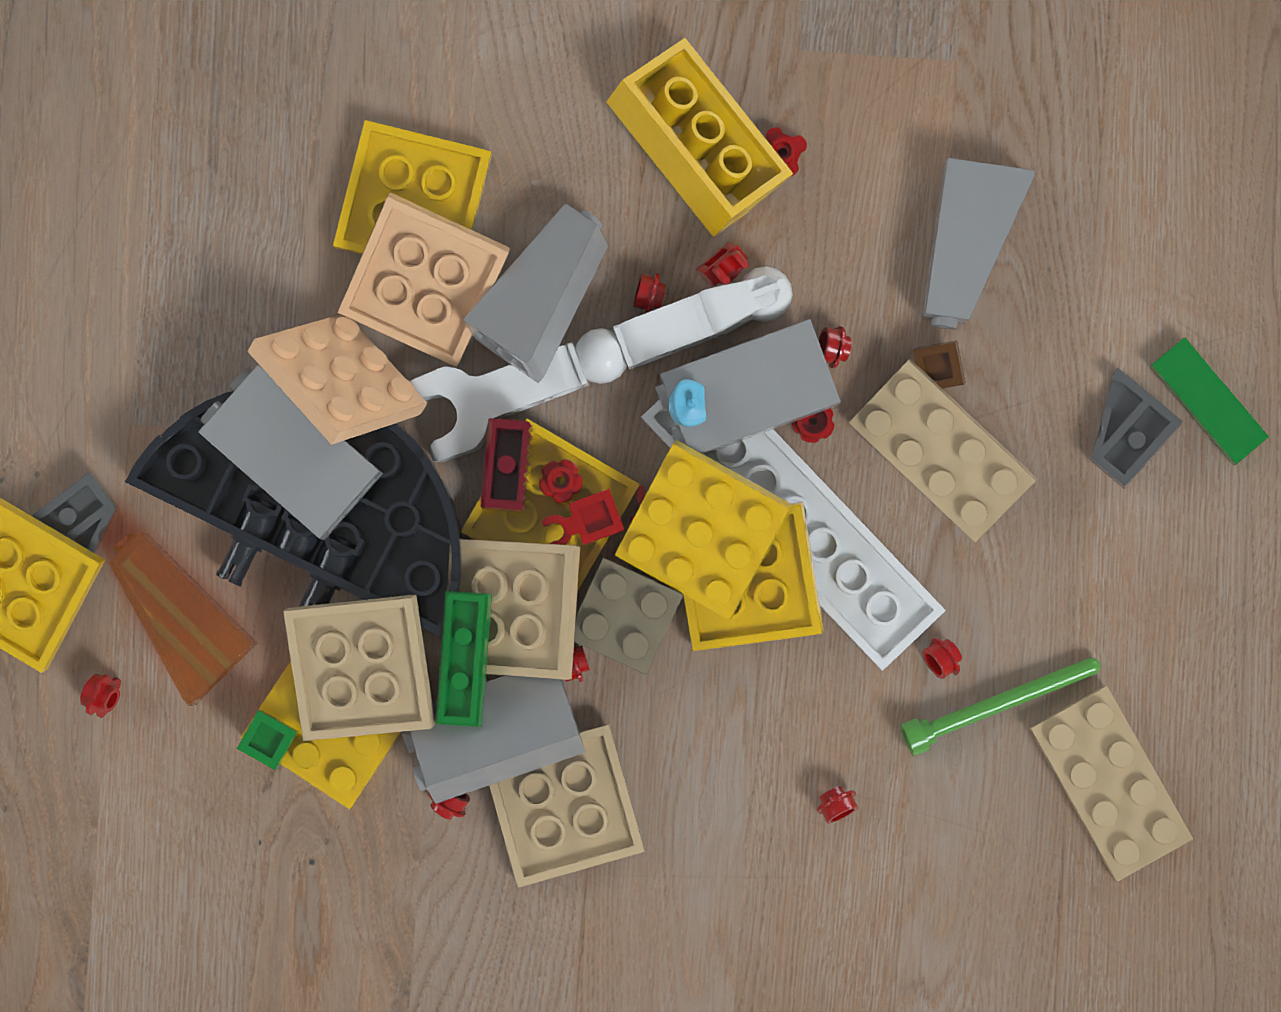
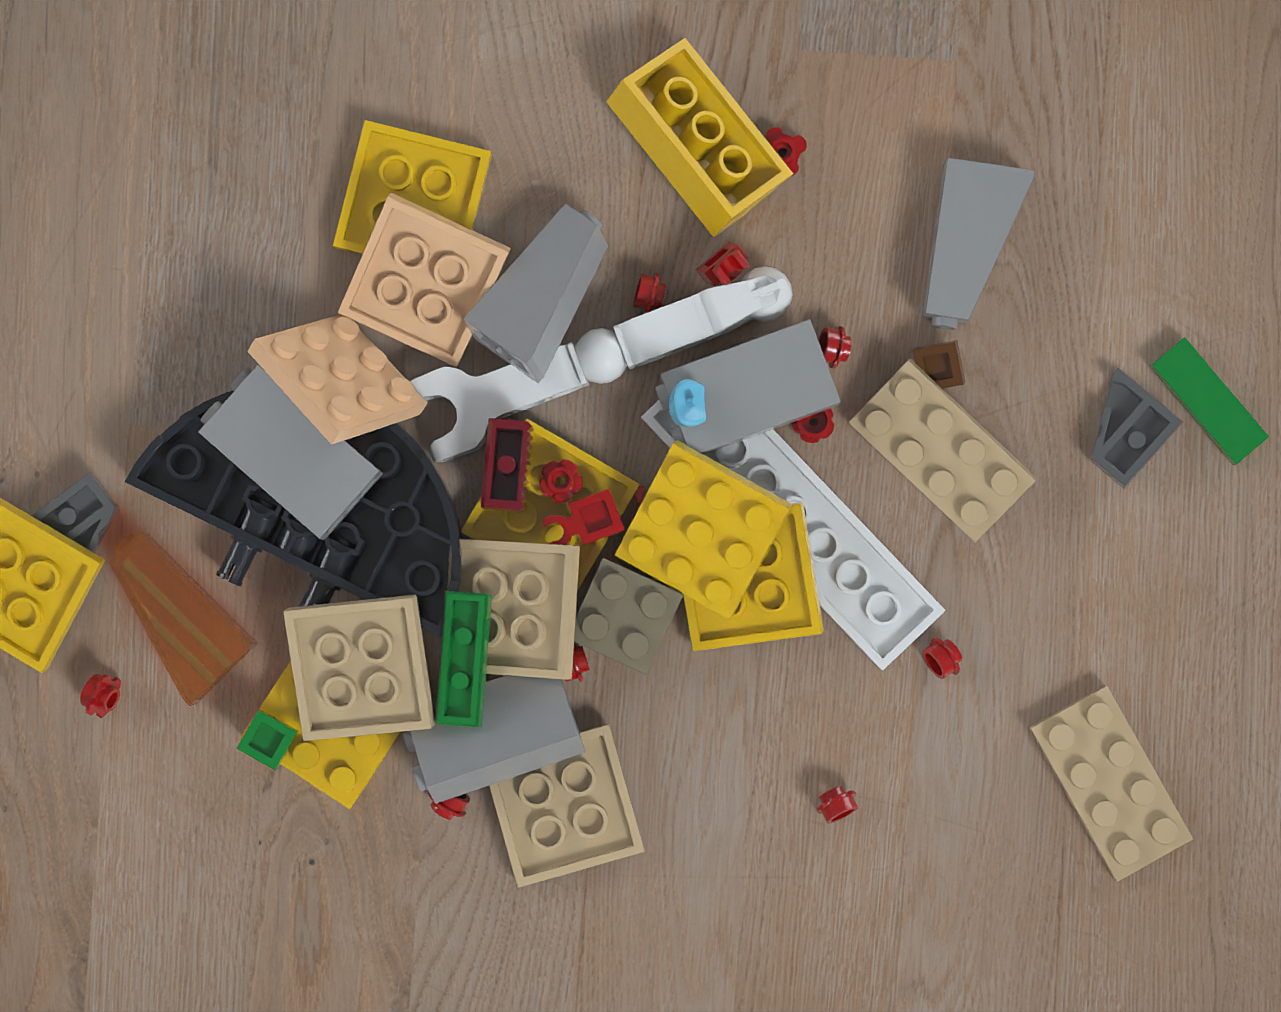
(922, 734): bright green piece -> none

